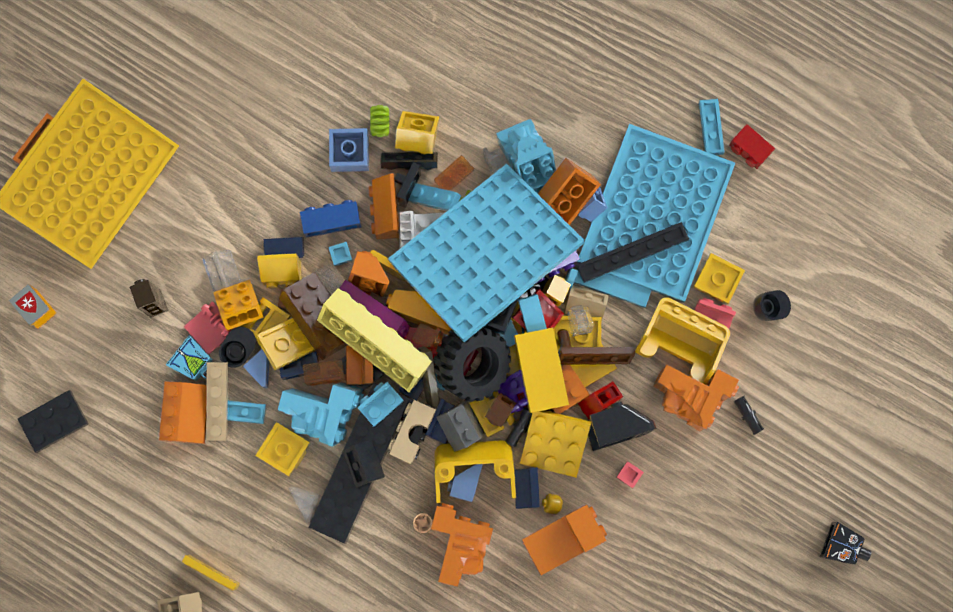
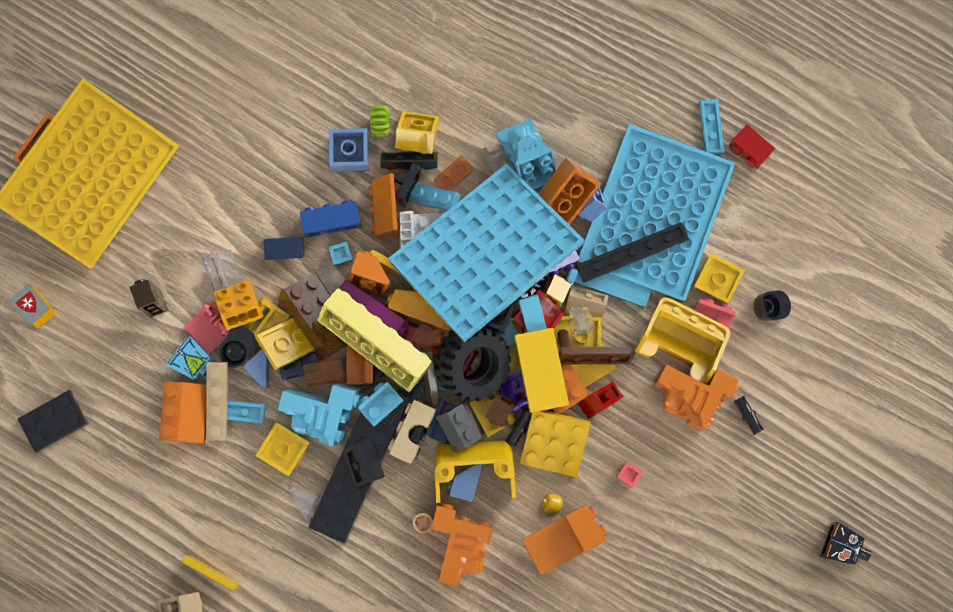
(279, 269): yellow slope -> none
(527, 488): dark blue panel -> none
(617, 426): black windscreen -> none

